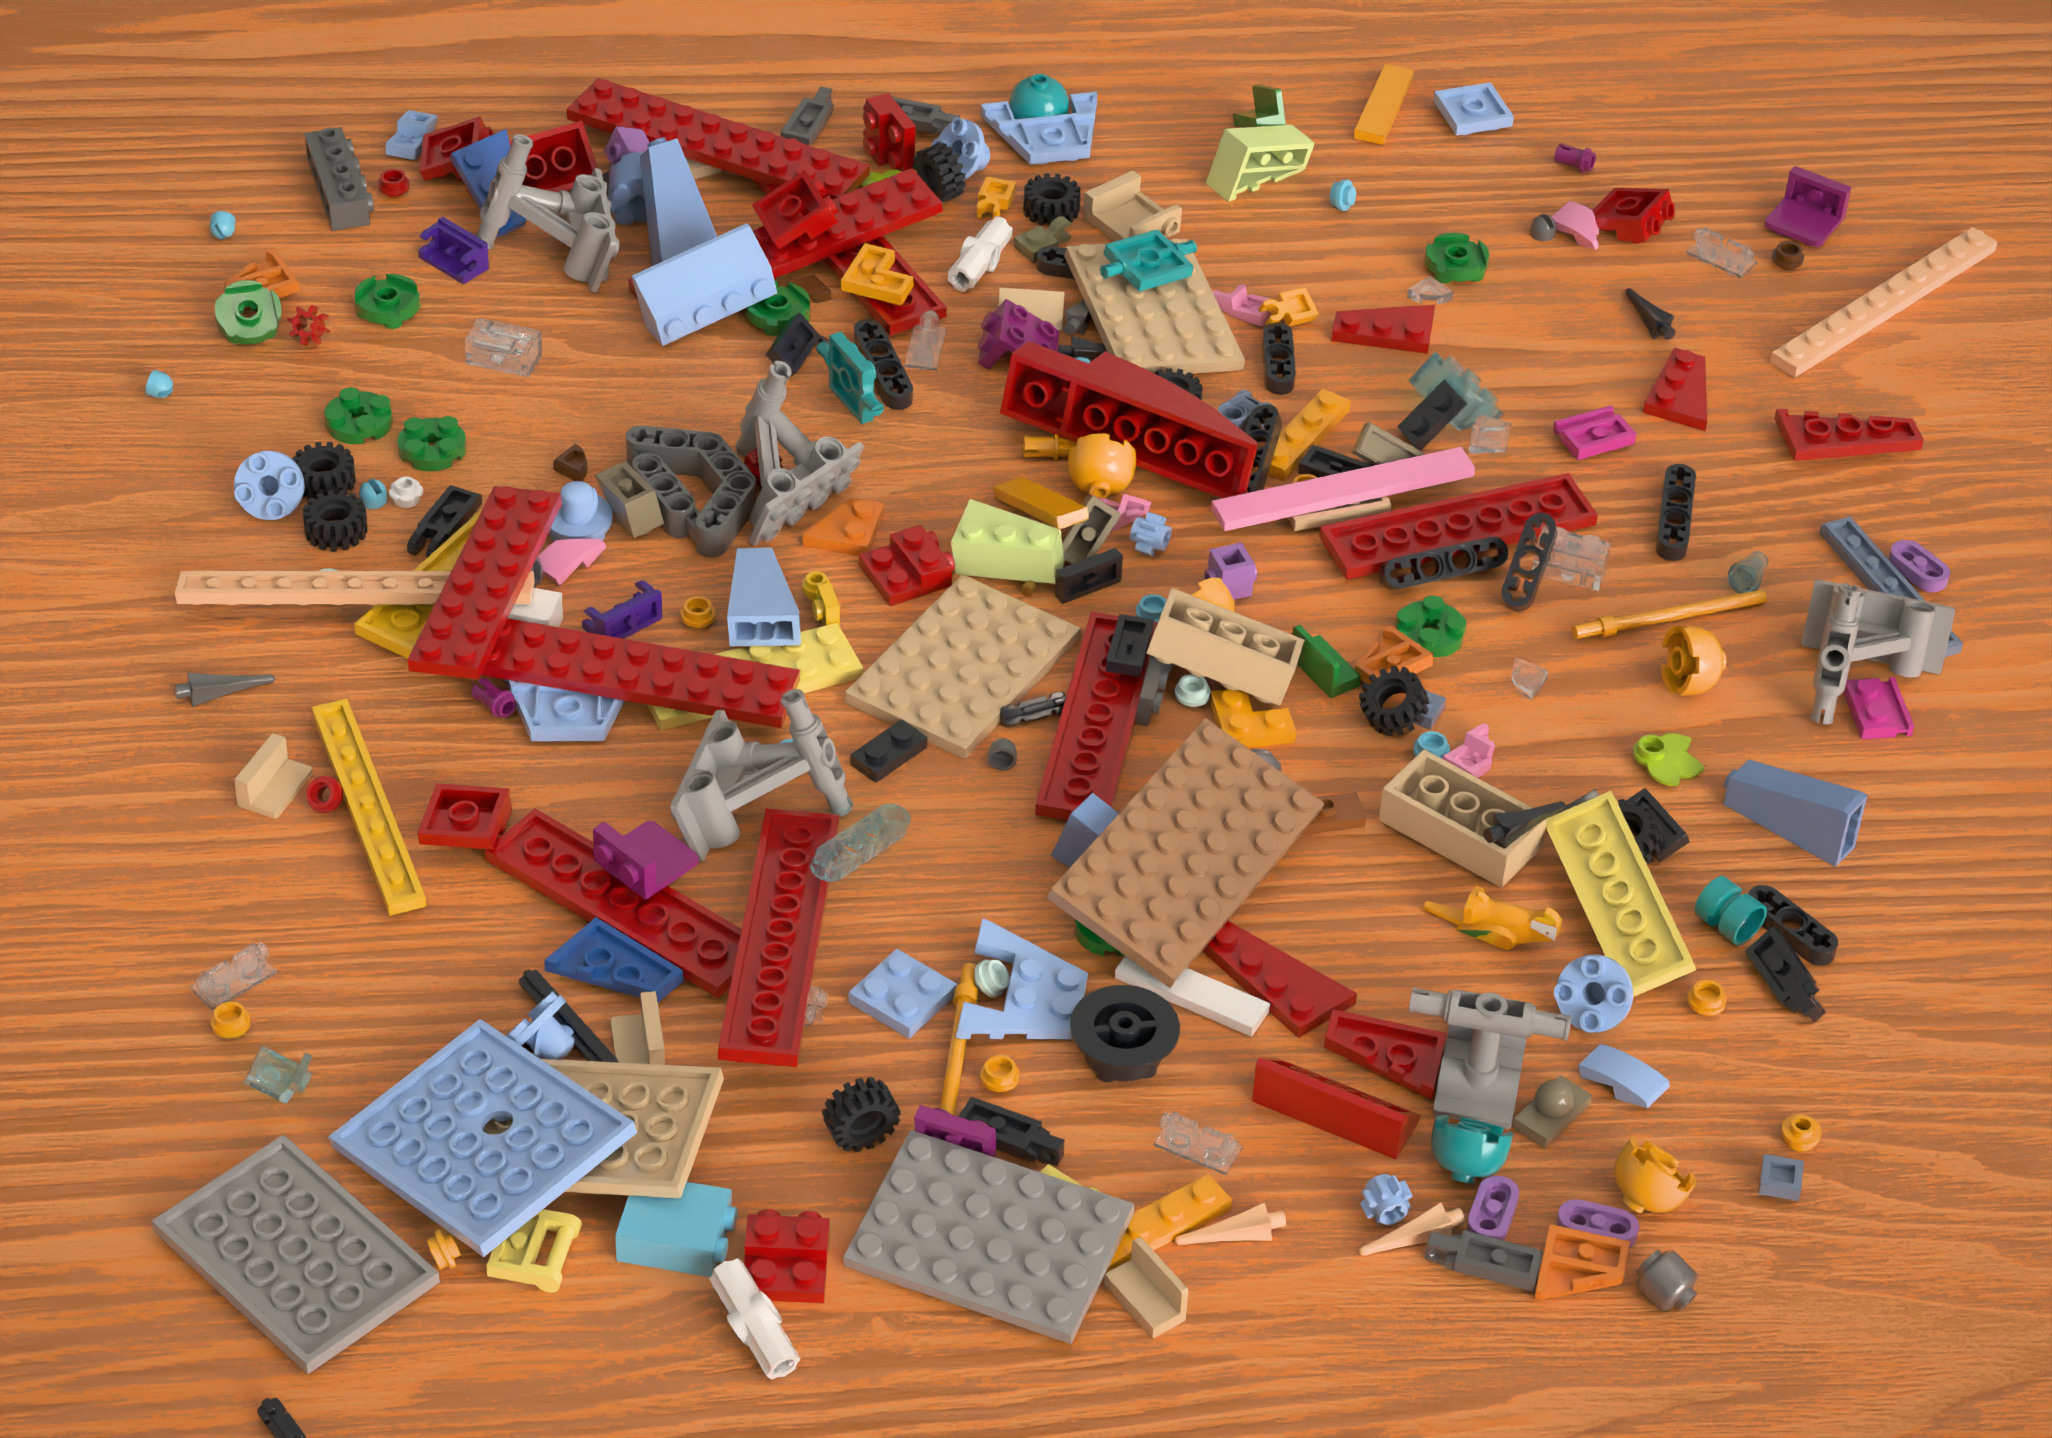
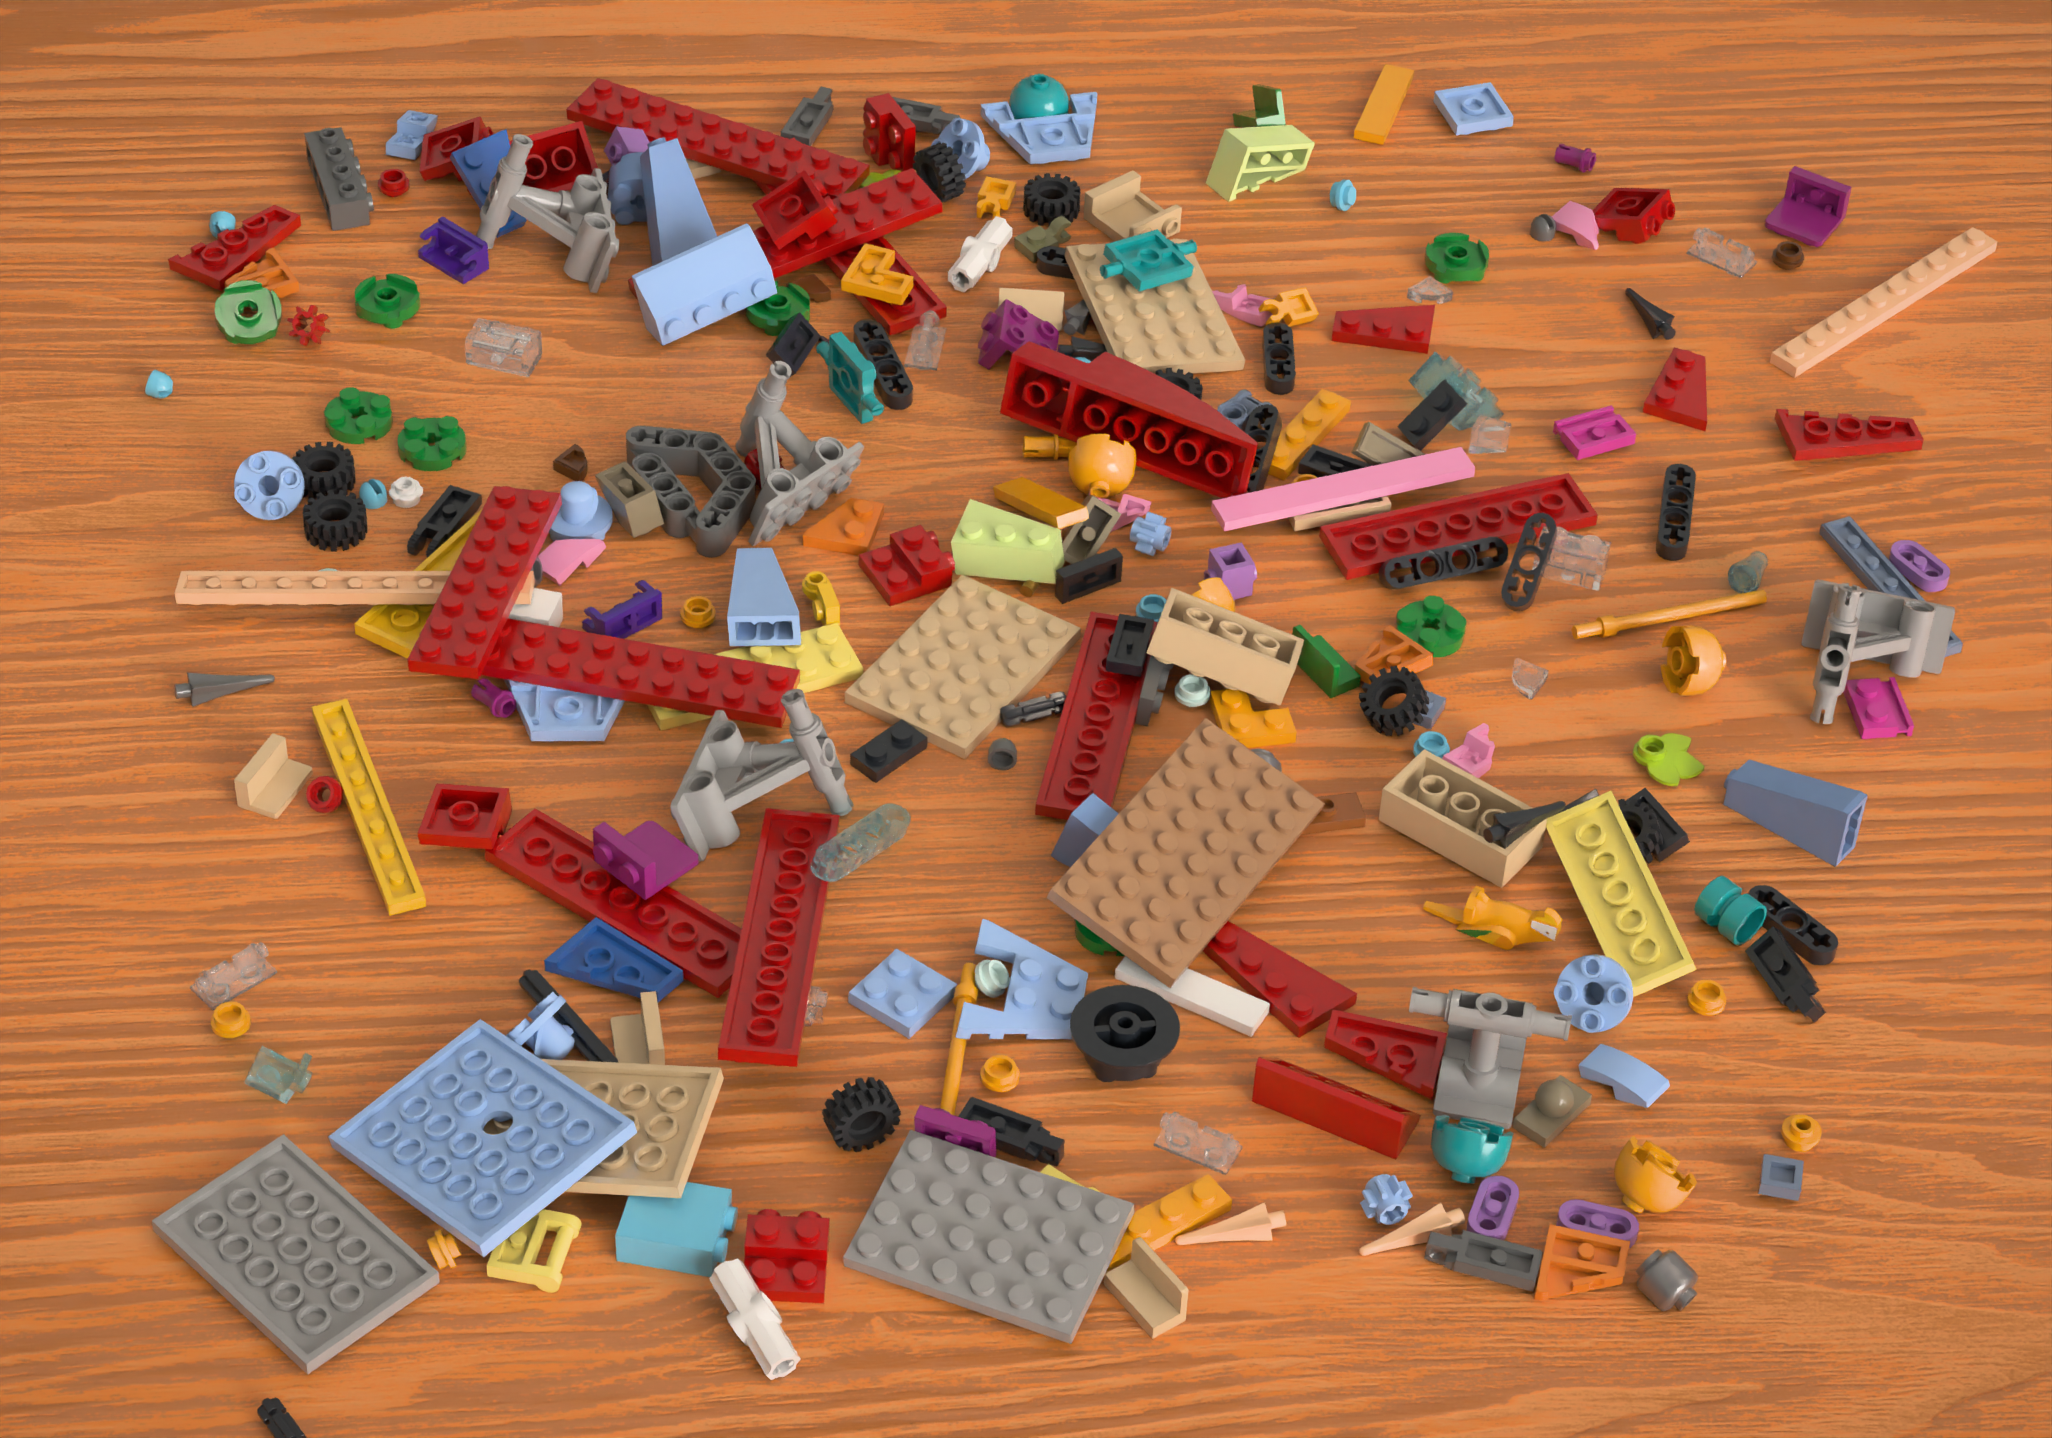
(236, 248): none -> red wing

